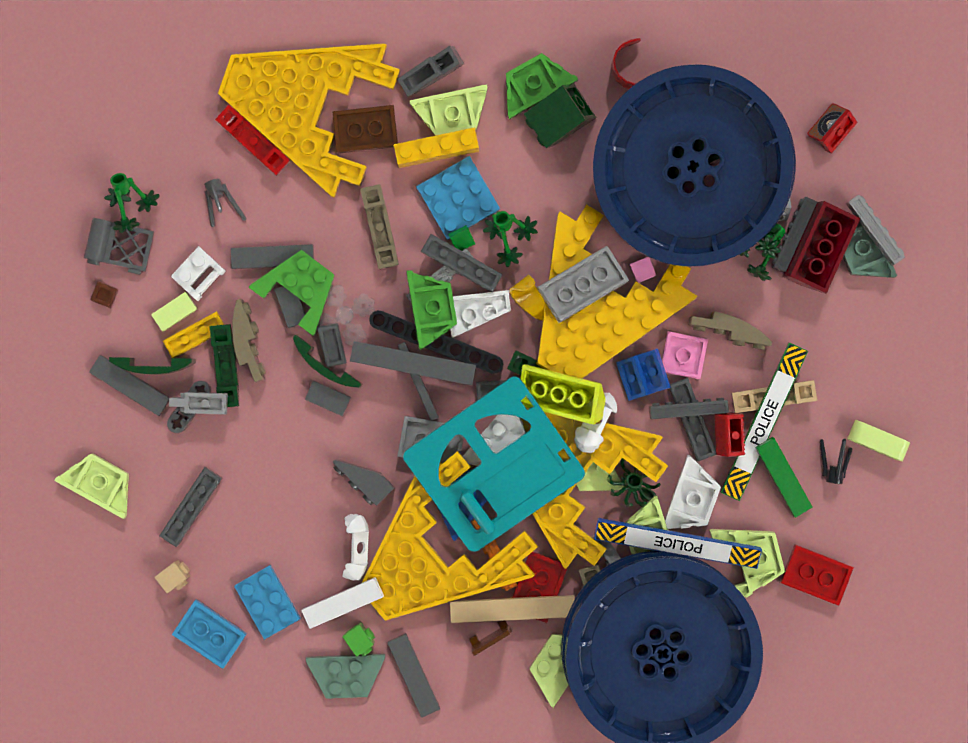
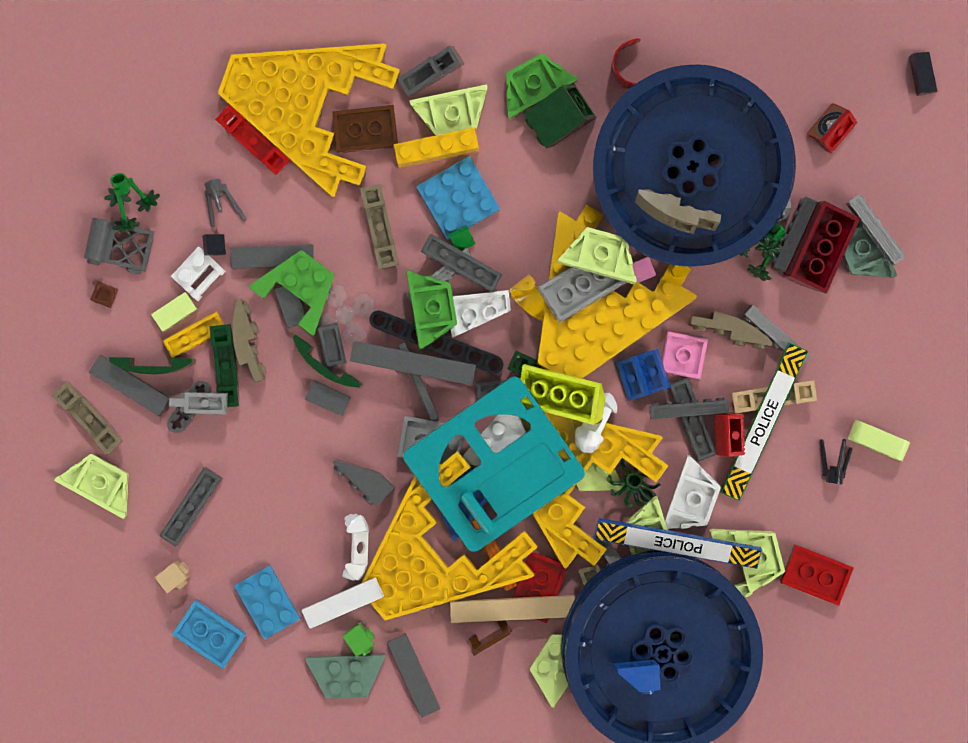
(88, 417): none -> dark tan slope
(214, 244): none -> black tile
(503, 222): dark green plant -> none
(600, 254): none -> yellowish green wing
(640, 674): none -> blue slope
(668, 211): none -> dark tan slope
(768, 328): none -> light grey piece
(783, 477): green tile -> none
(923, 73): none -> black slope

